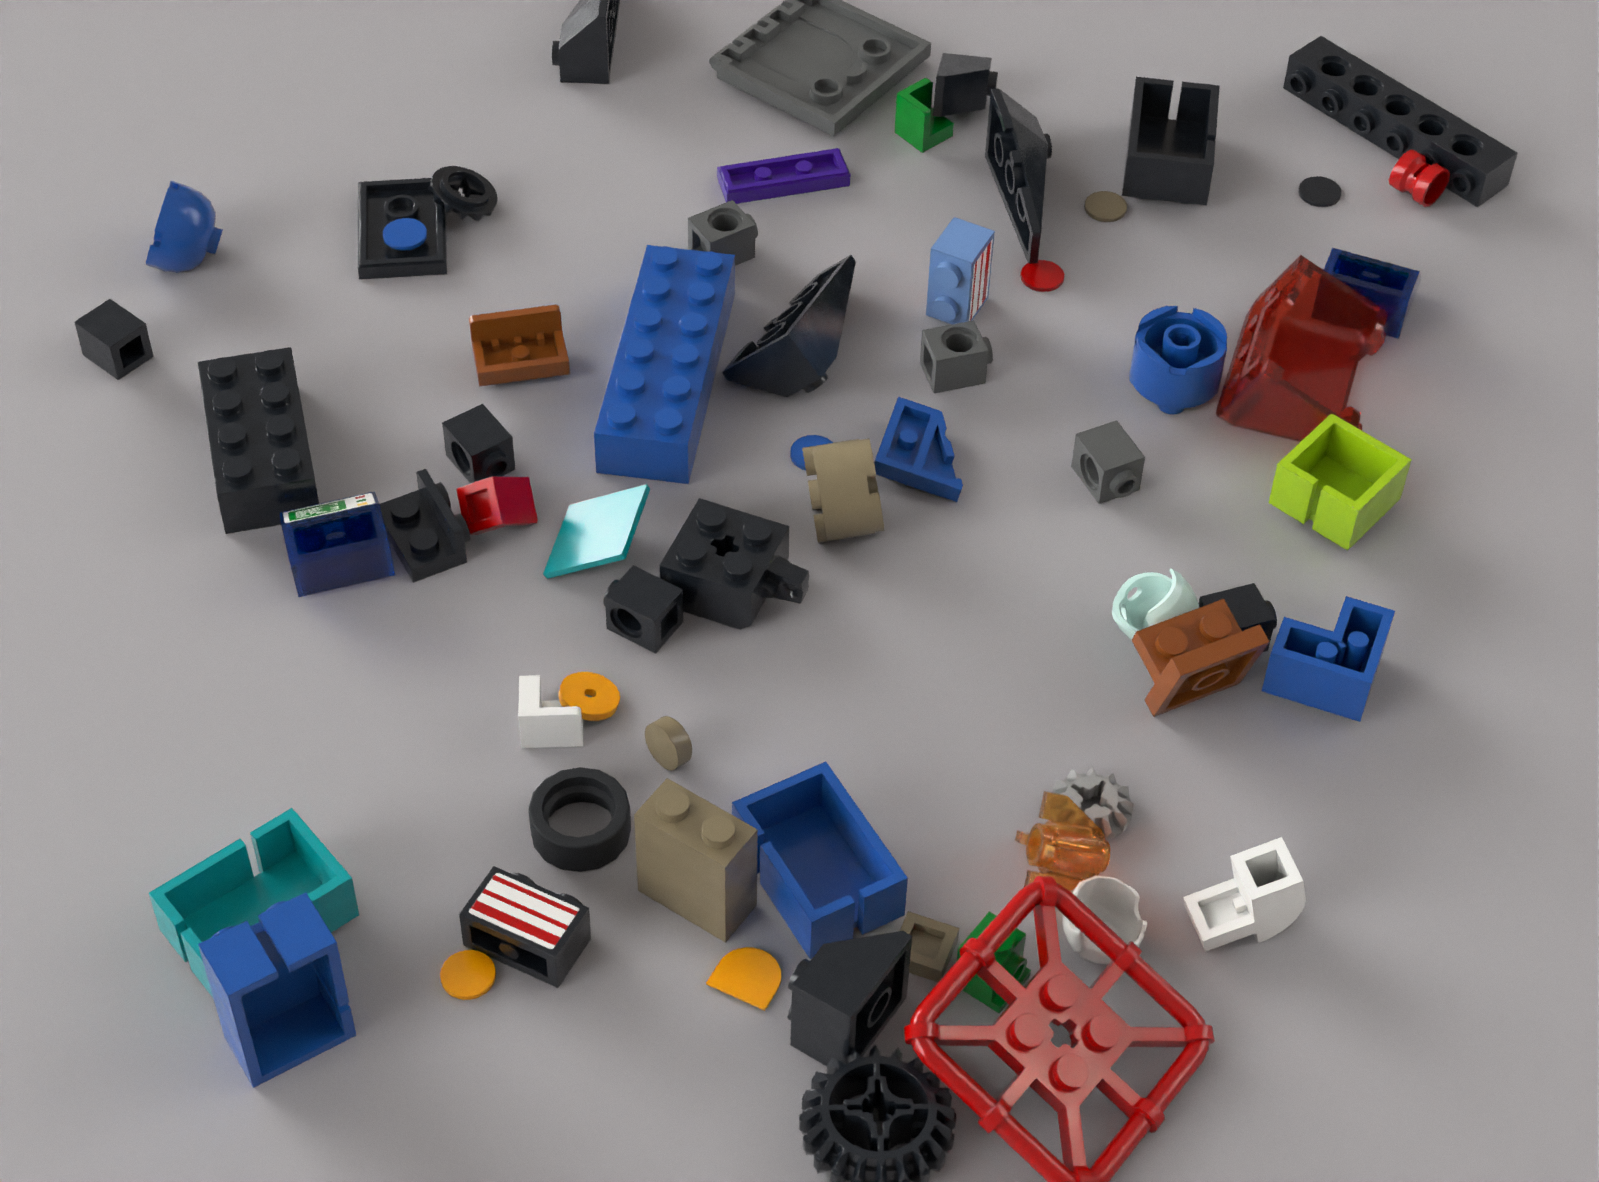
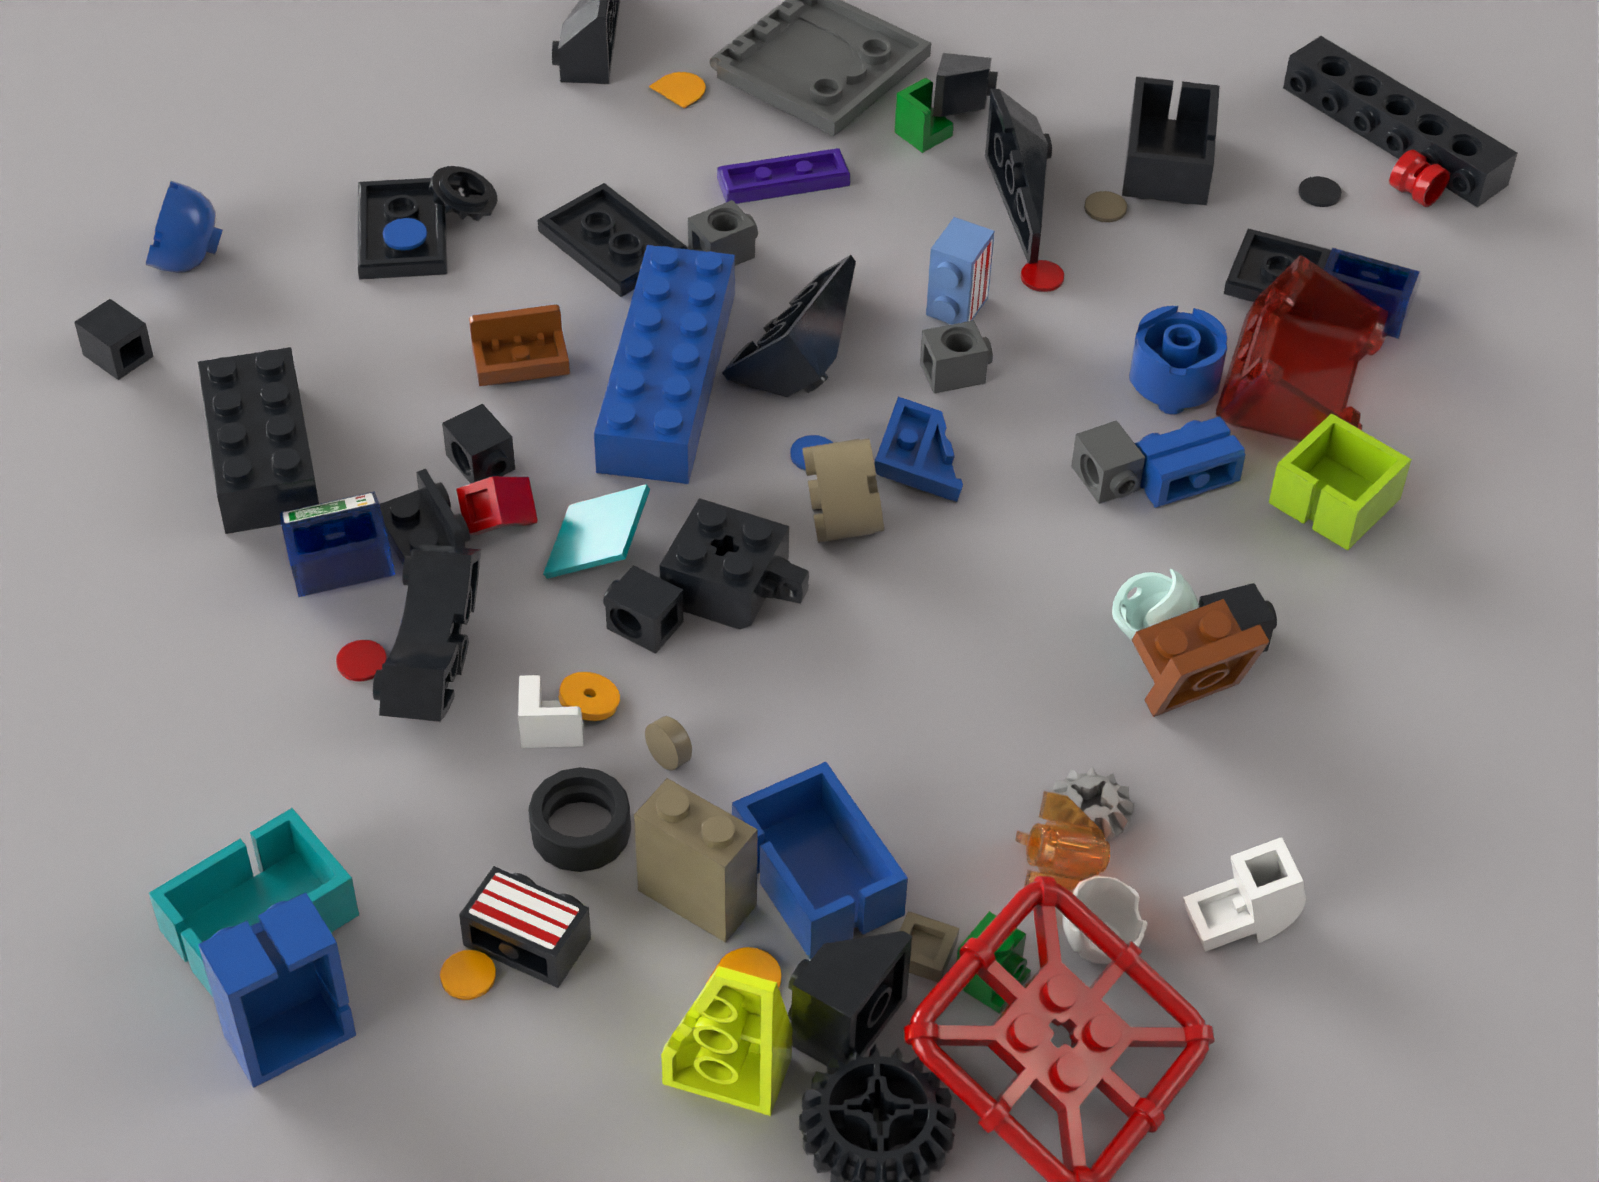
(360, 660): none -> red piece
(429, 640): none -> black brick
(605, 236): none -> black tile
(680, 88): none -> light orange piece
(732, 1043): none -> neon yellow wedge
(1190, 461): none -> blue brick
(1264, 259): none -> black plate
(1327, 666): blue brick -> none

